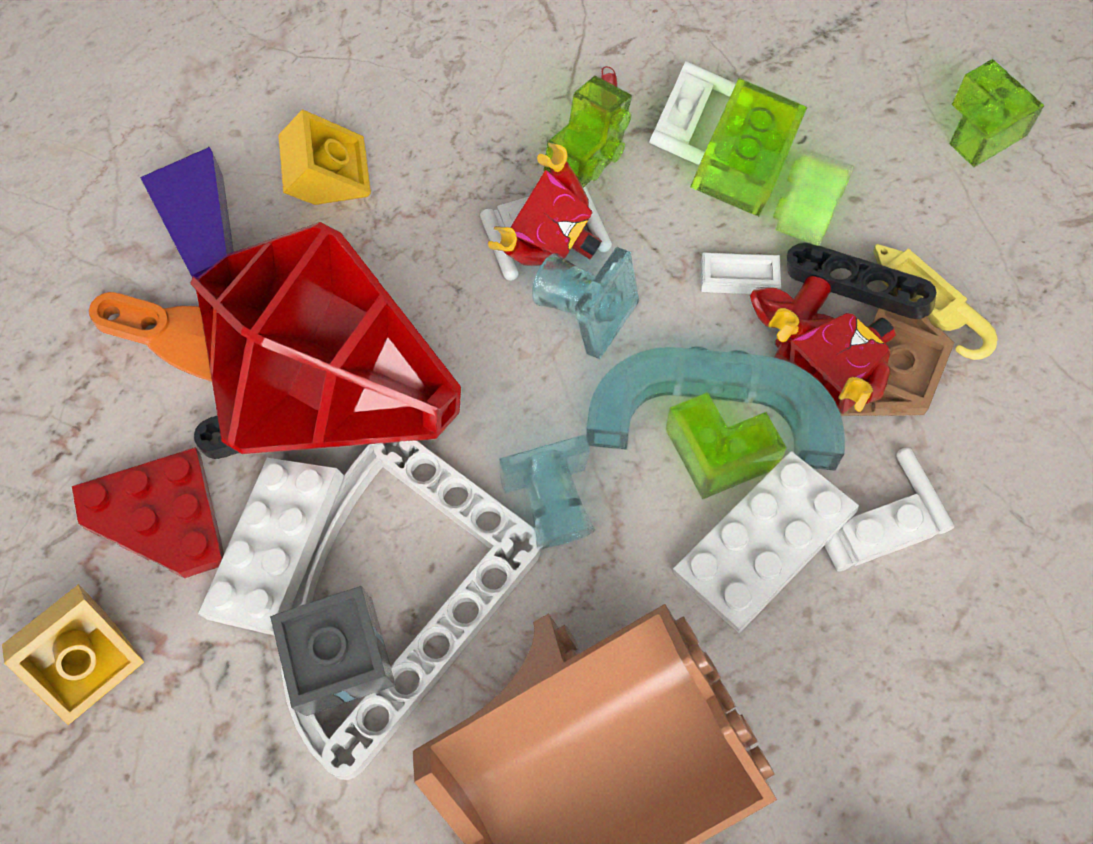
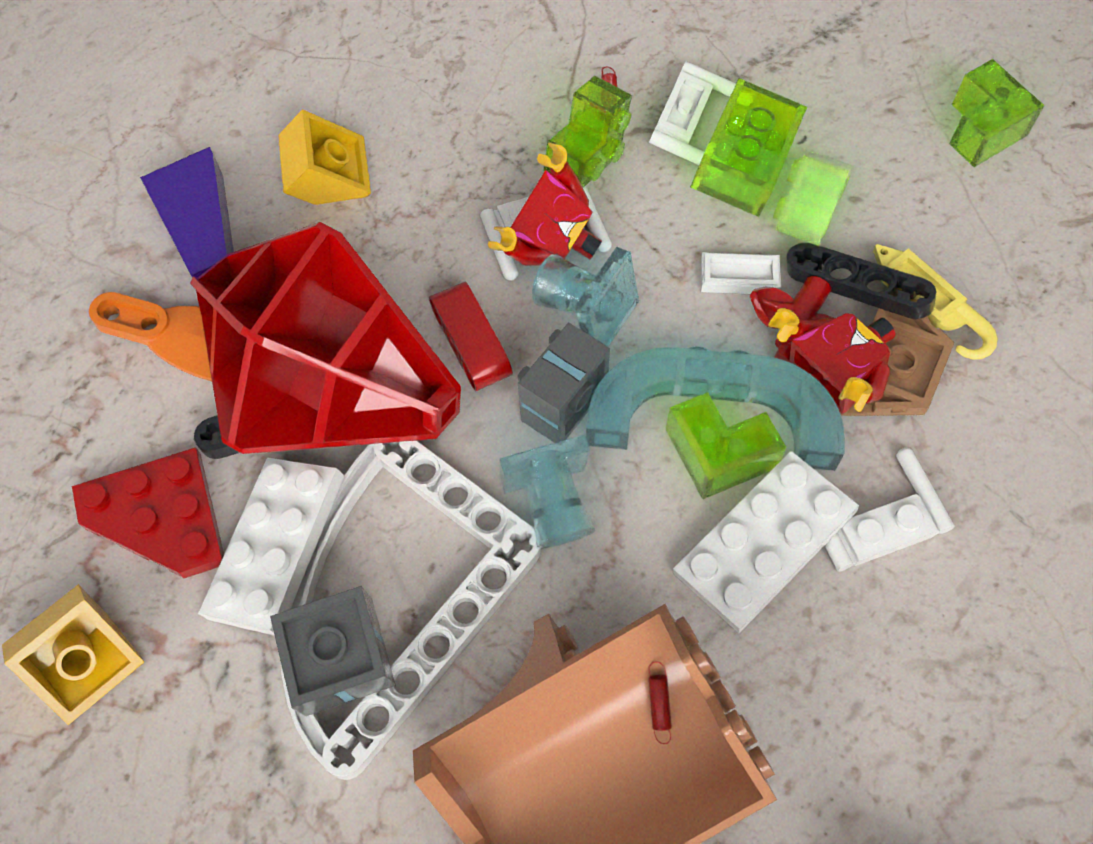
(470, 336): none -> red beam
(562, 382): none -> dark grey container
(659, 702): none -> red piece

